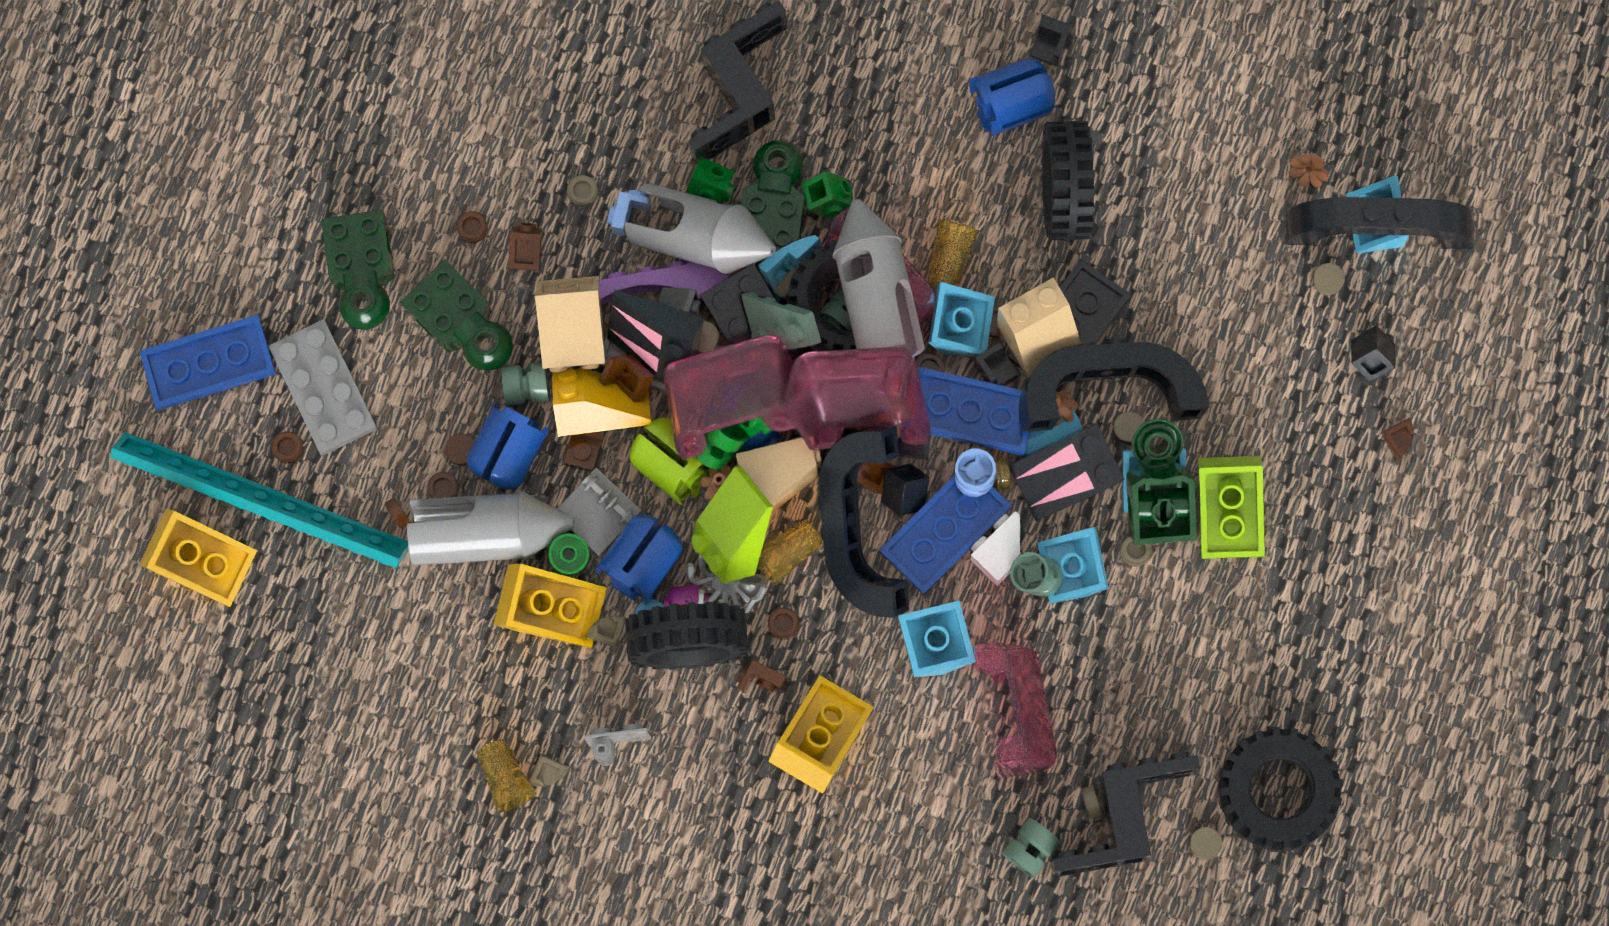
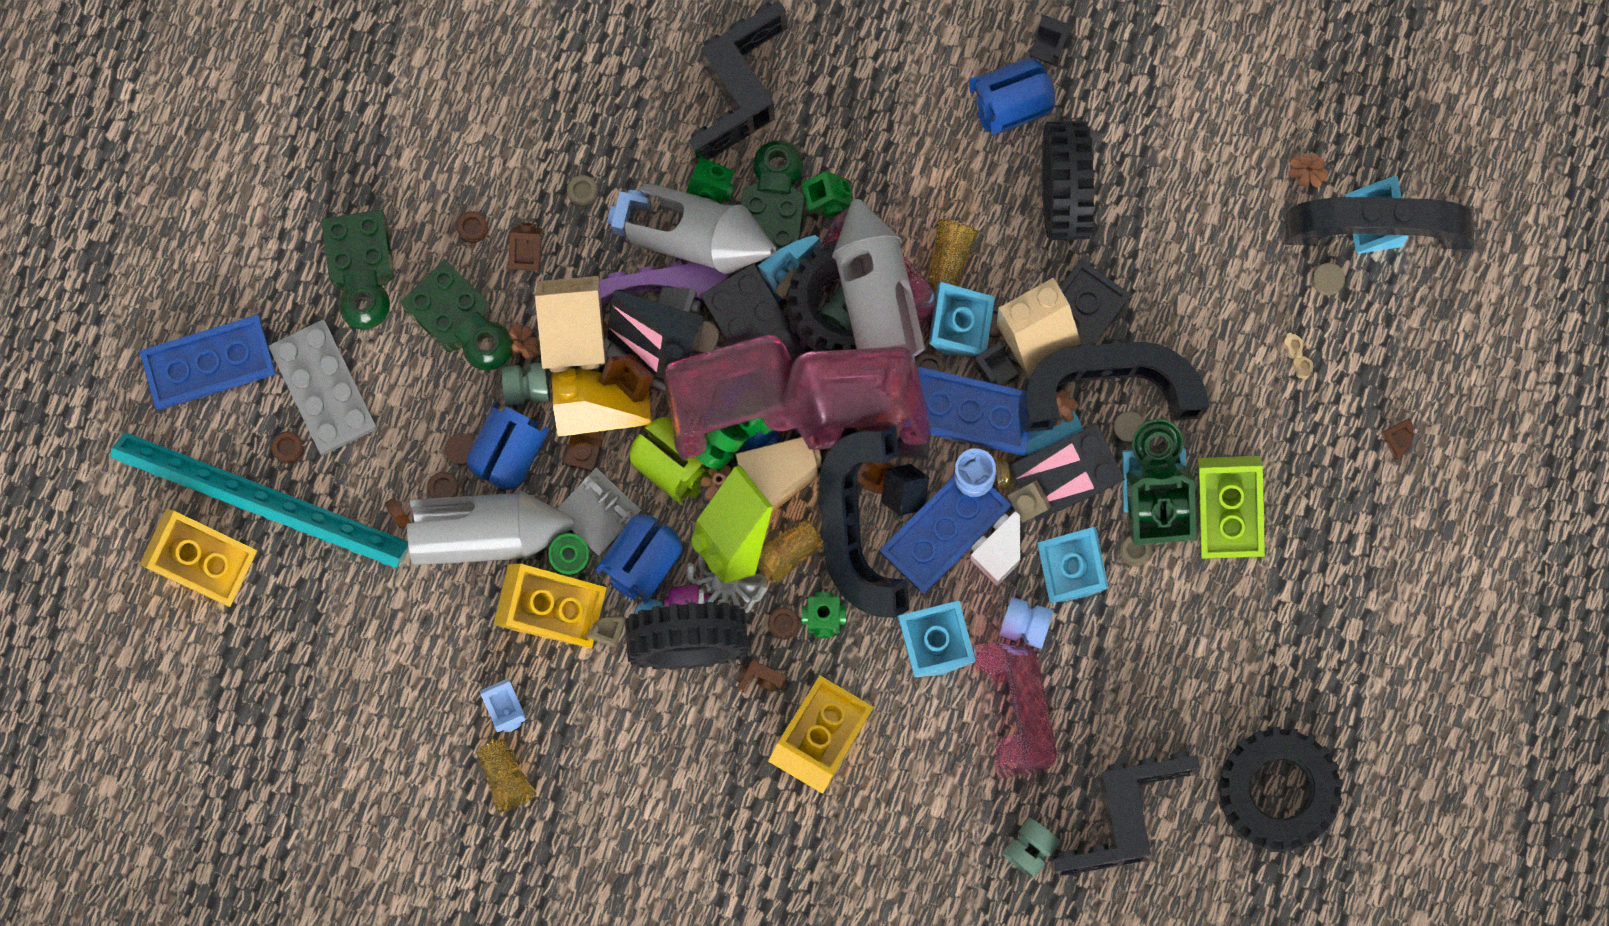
(503, 706): none -> light blue bracket
(523, 343): none -> nougat plant
(547, 772): dark tan tile -> none
(603, 741): light grey hinge -> none
(788, 322): sand green wing -> none
(827, 626): none -> green brick
(1026, 623): none -> light blue wheel
(1029, 501): none -> dark tan plate
(1036, 574): sand green wheel -> none
(1092, 802): dark tan tile -> none
(1205, 843): dark tan tile -> none
(1294, 349): none -> tan piece
(1373, 353): black panel -> none

